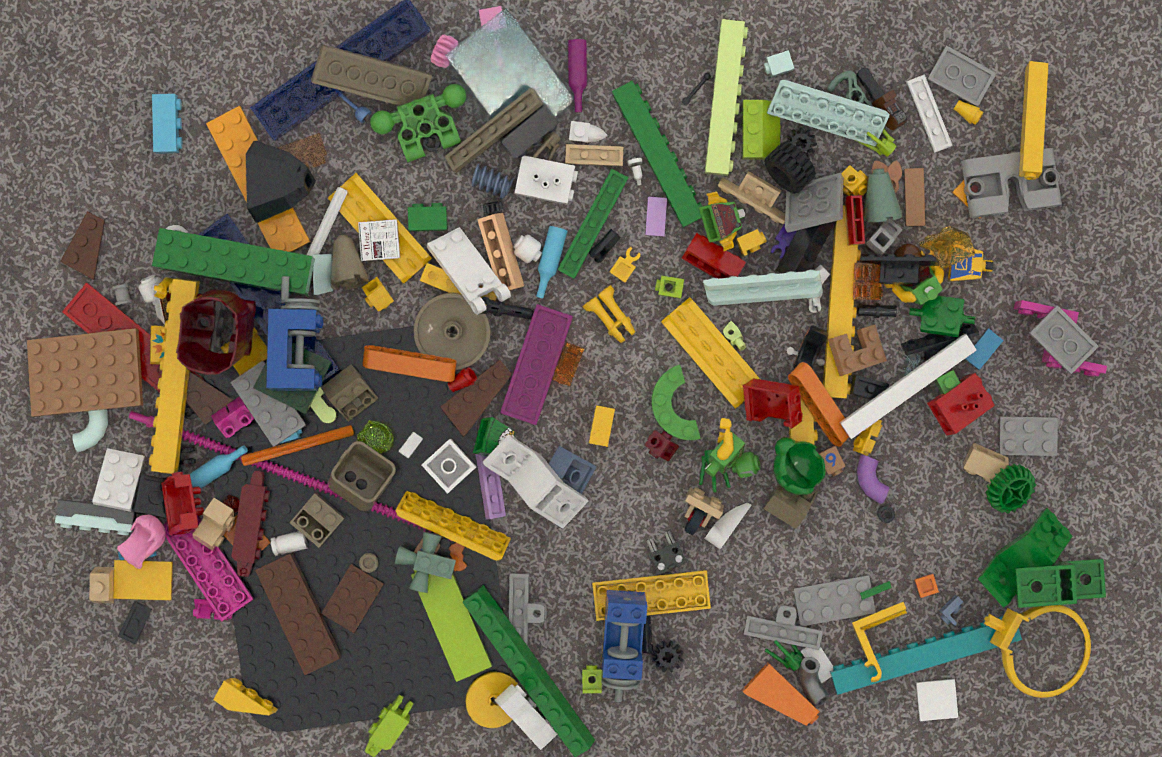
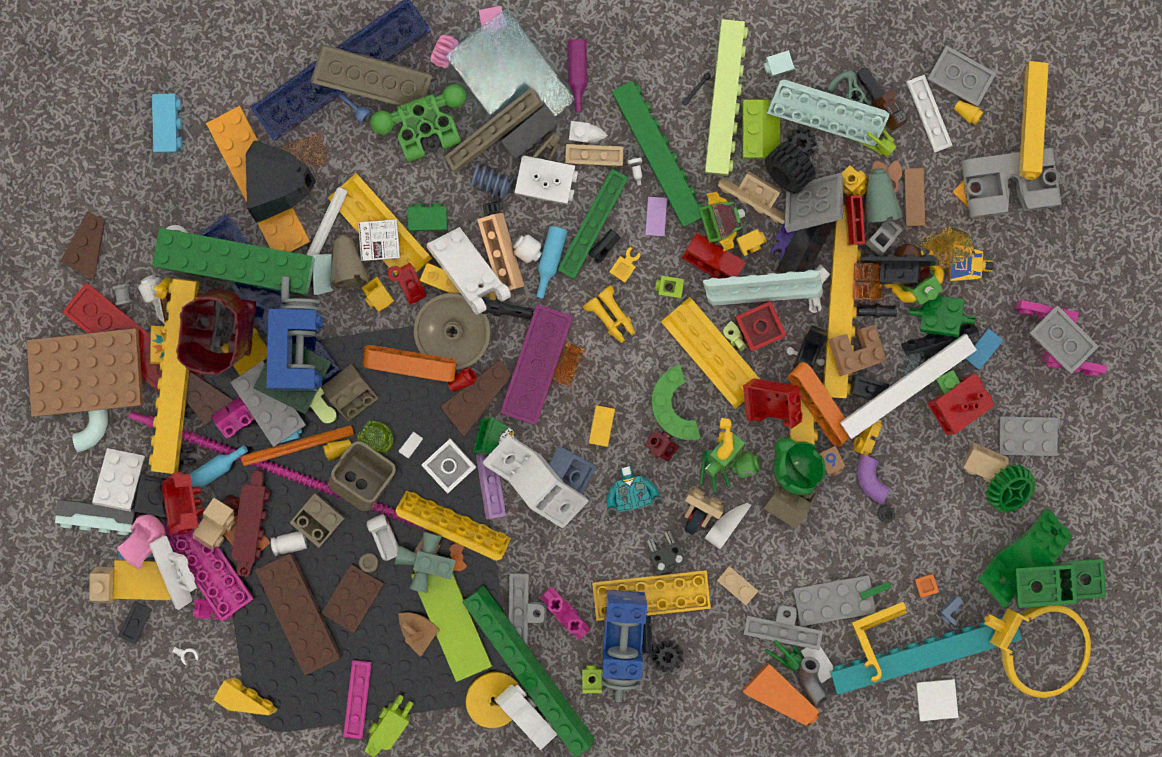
(174, 572): none -> white bracket
(180, 652): none -> white piece
(335, 449): none -> yellow cone
(357, 699): none -> dark pink tile
(383, 536): none -> white animal
(408, 282): none -> red hinge
(417, 631): none -> medium nougat shield
(565, 613): none -> dark pink piece
(631, 493): none -> teal torso
(737, 585): none -> tan plate
(760, 326): none -> red brick

